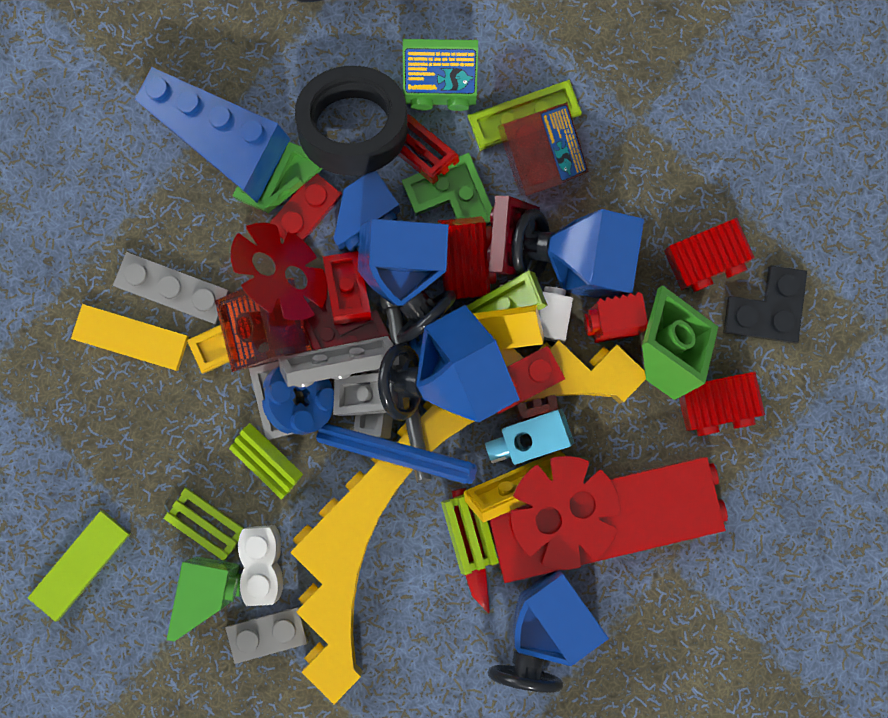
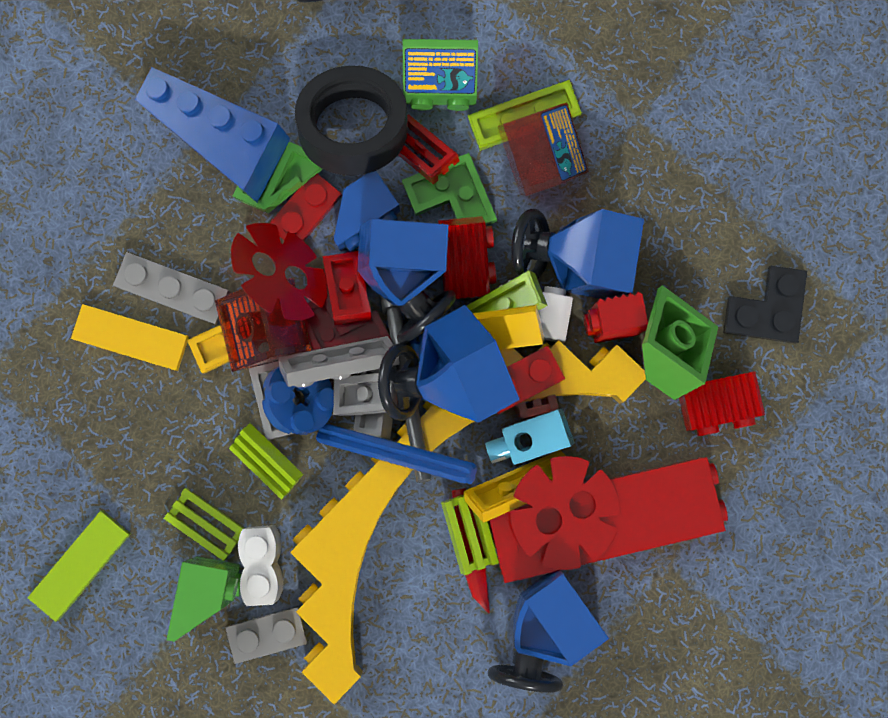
(503, 220): dark red plate -> none
(708, 255): red brick -> none

